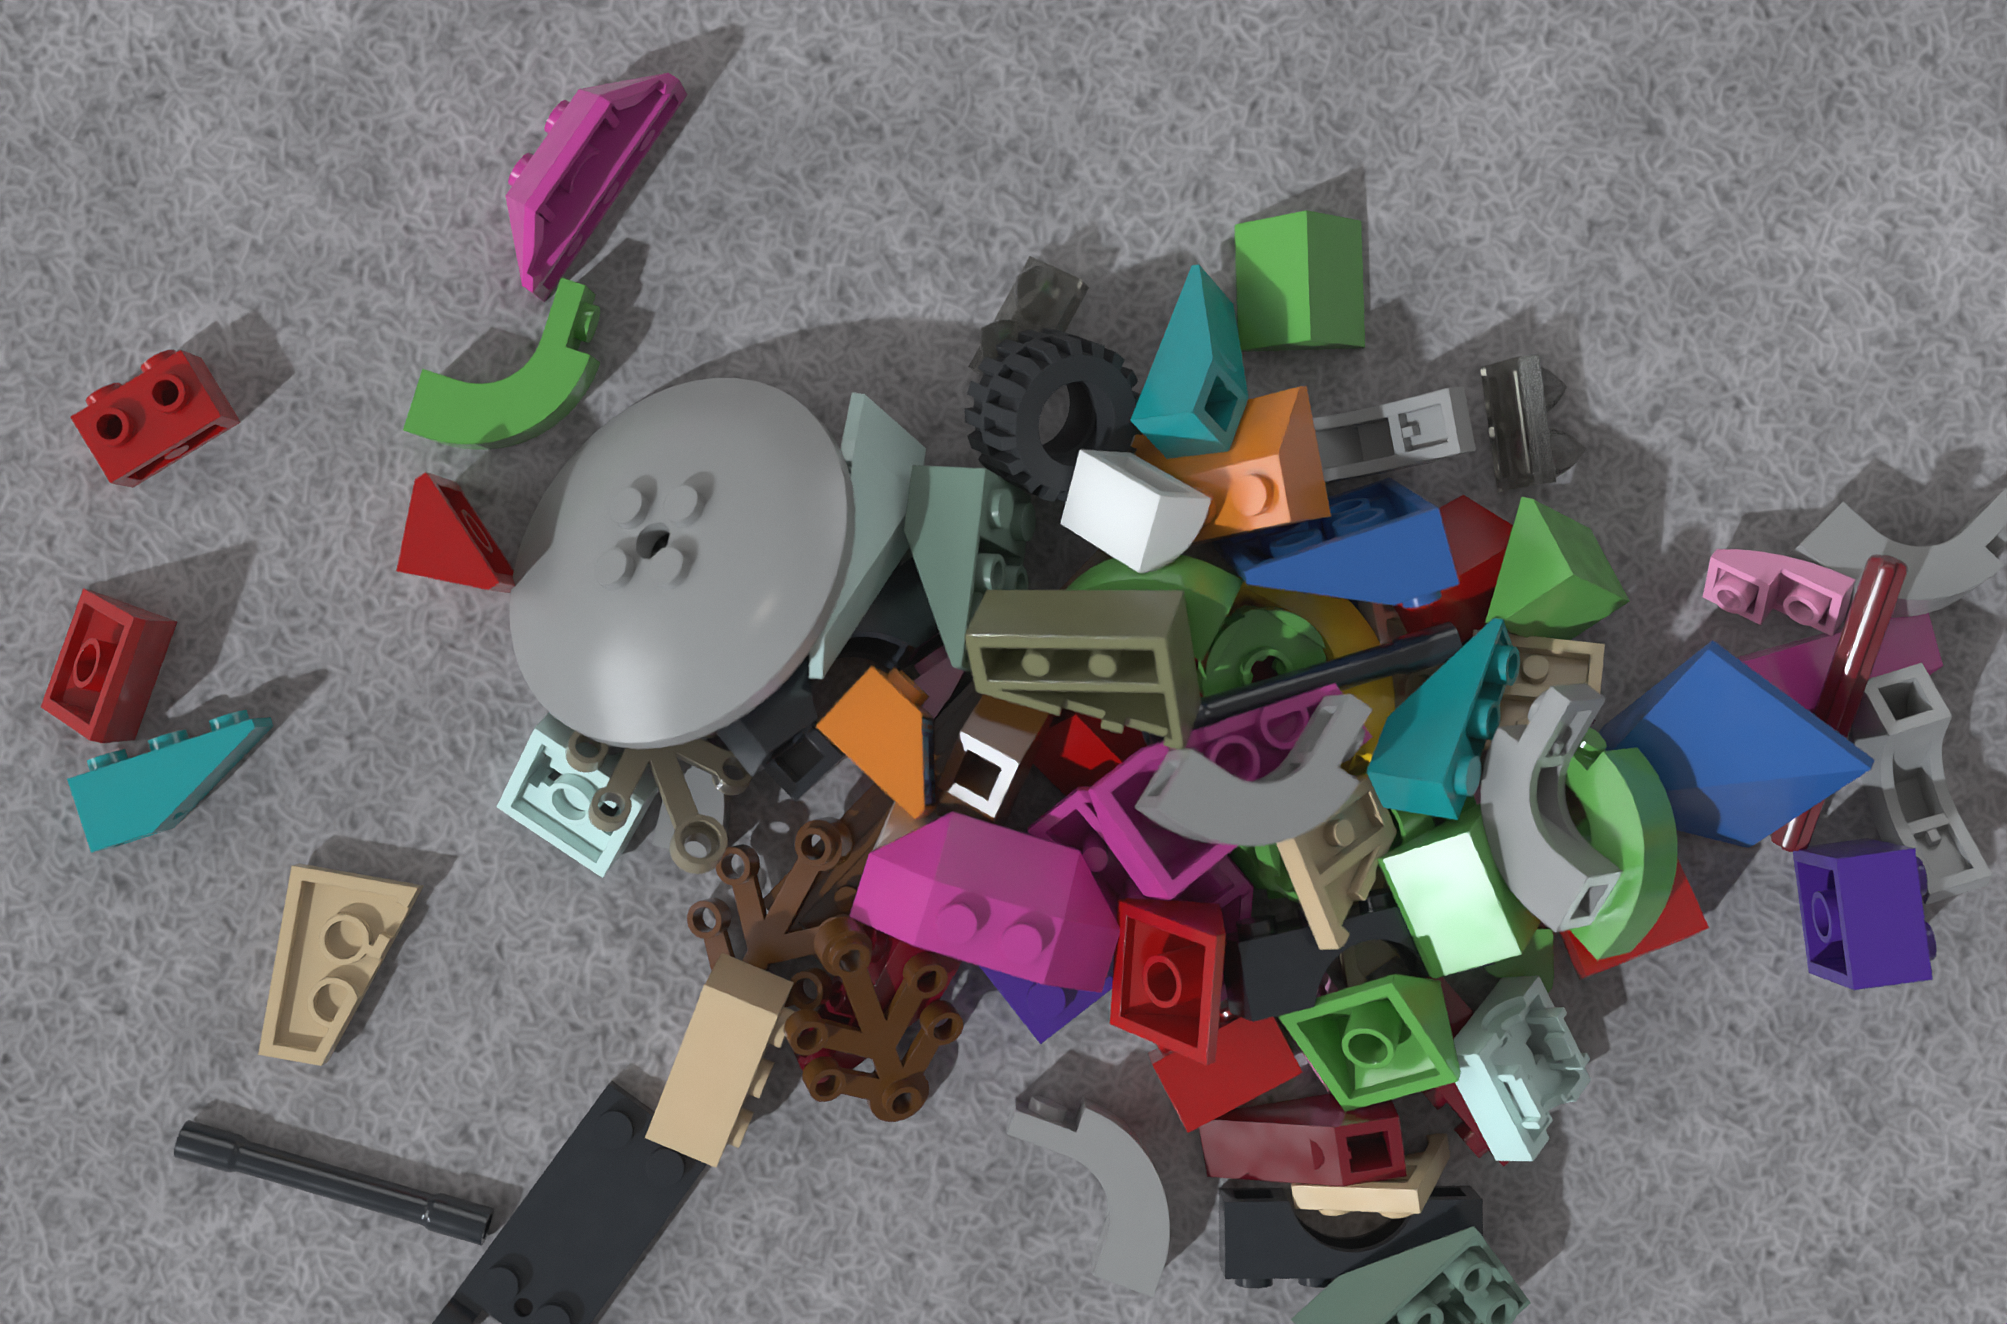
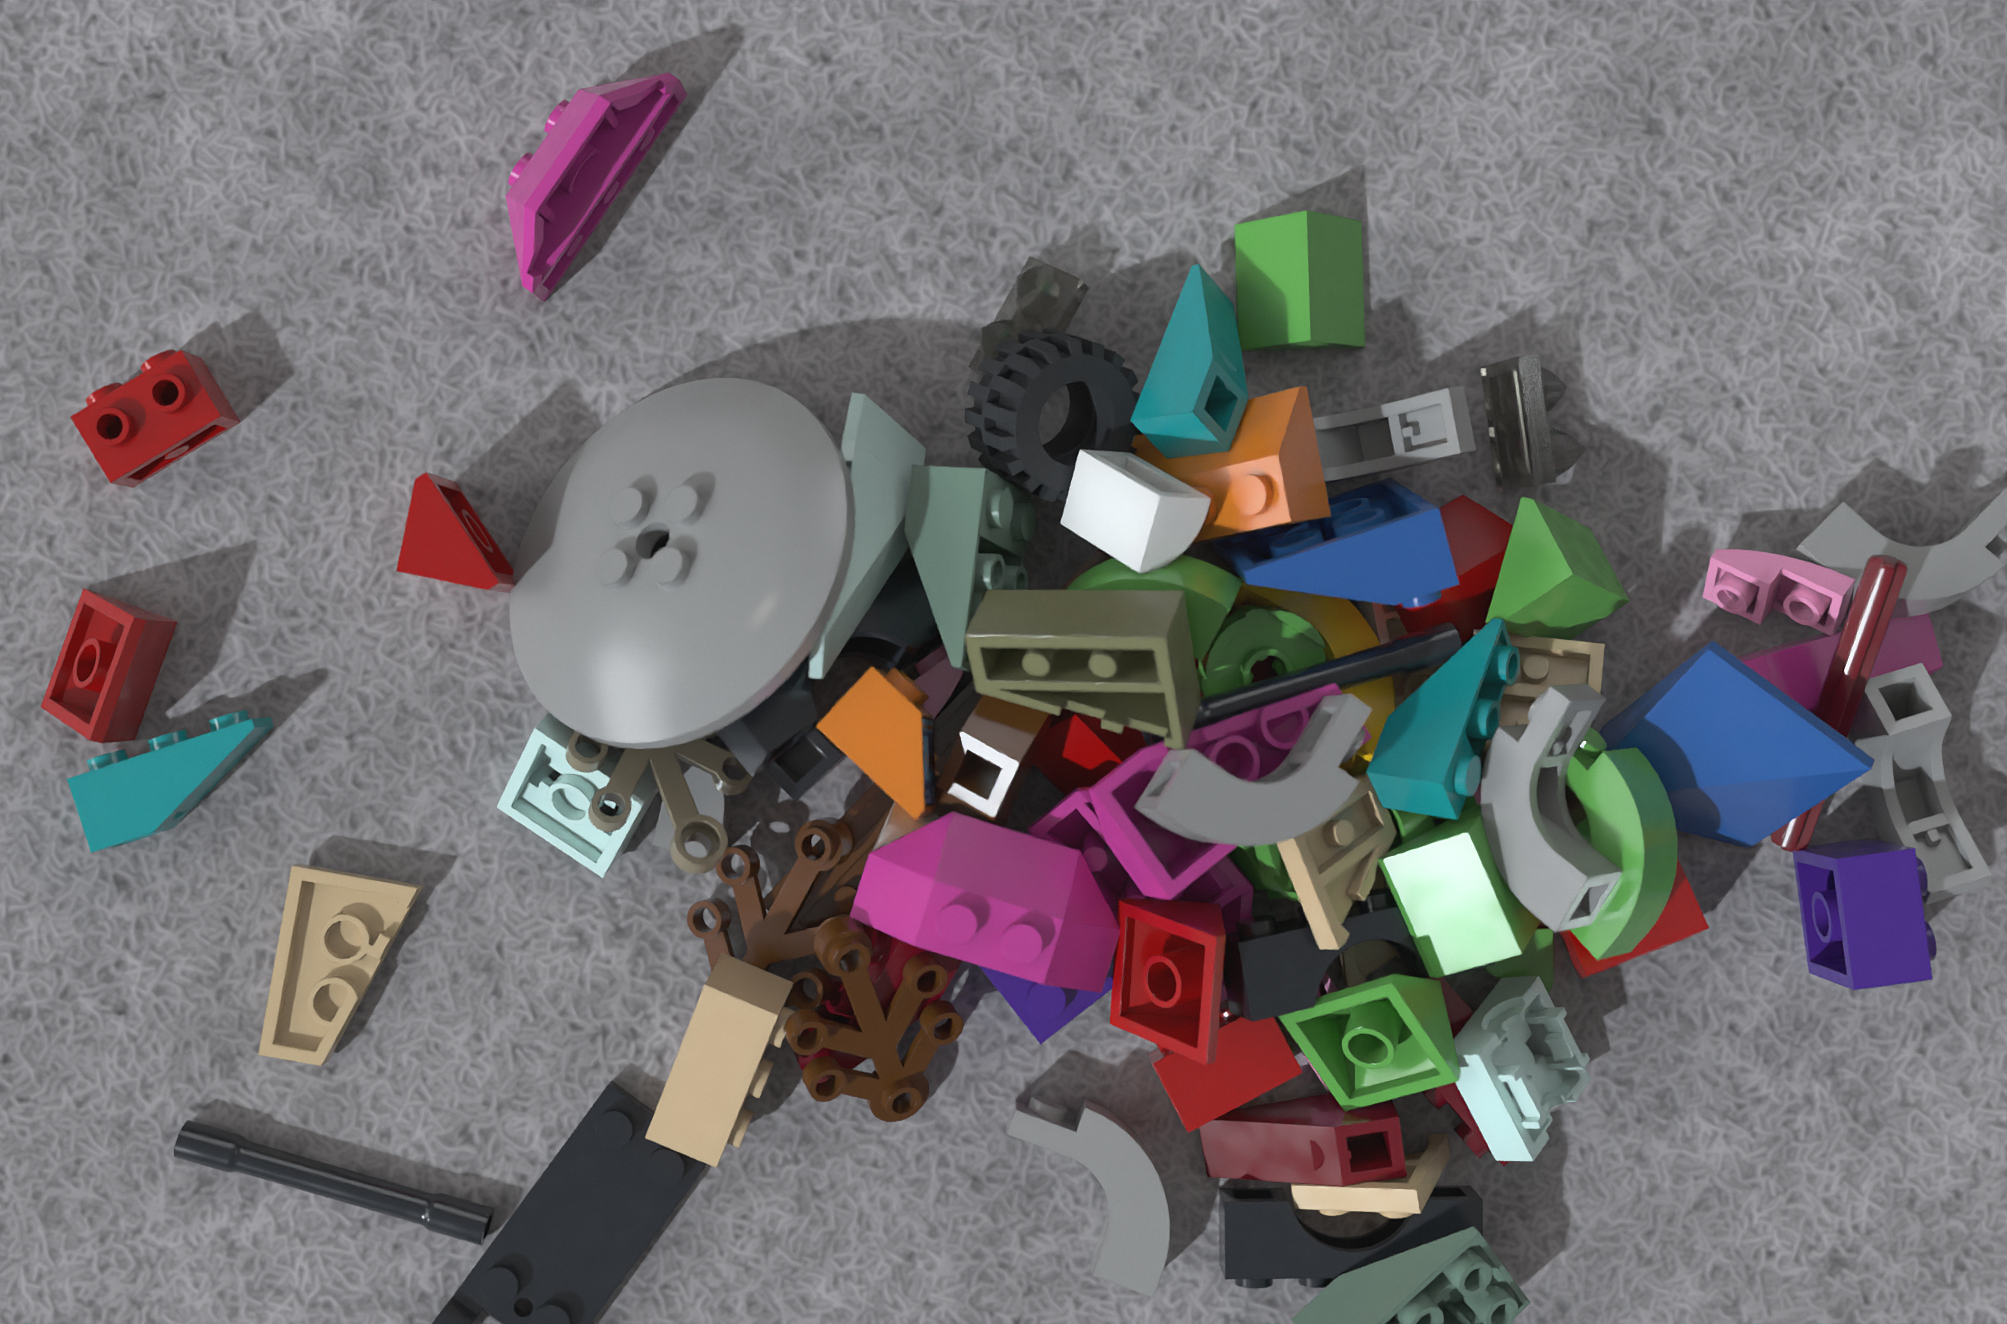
(523, 403): bright green arch -> none

